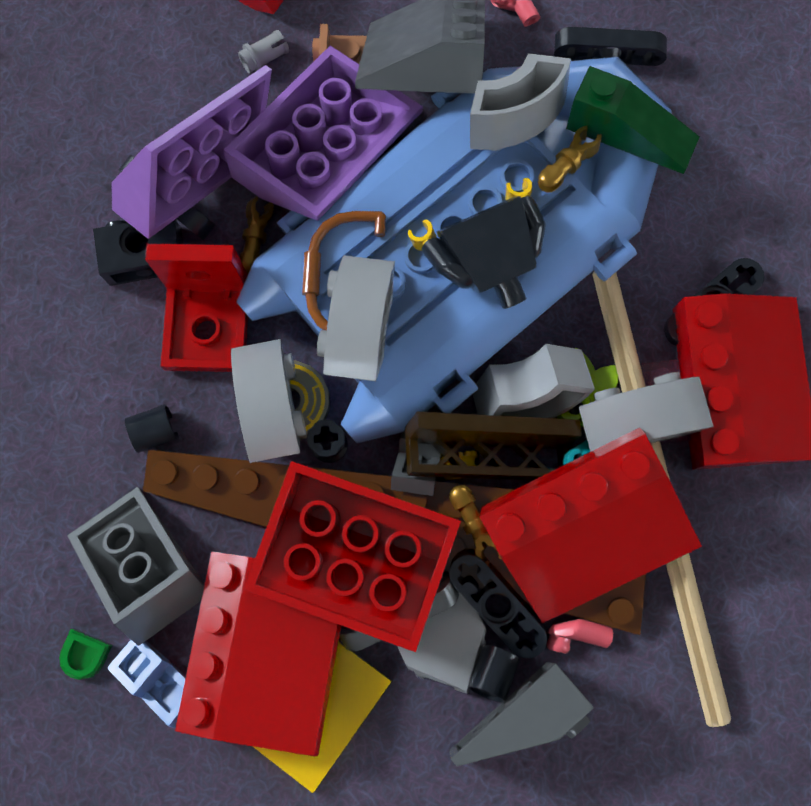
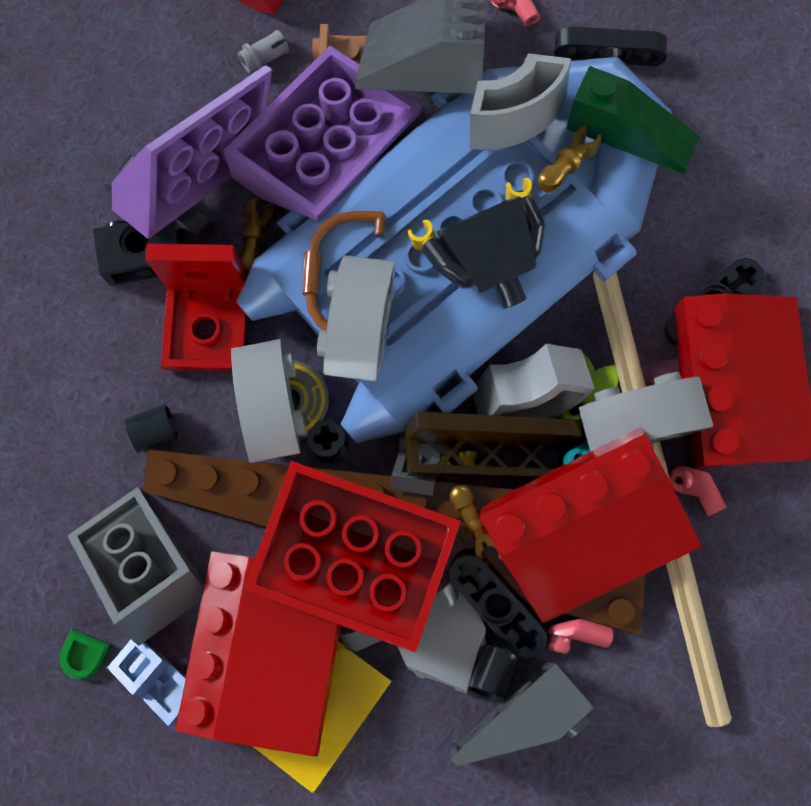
(698, 484): none -> coral arm

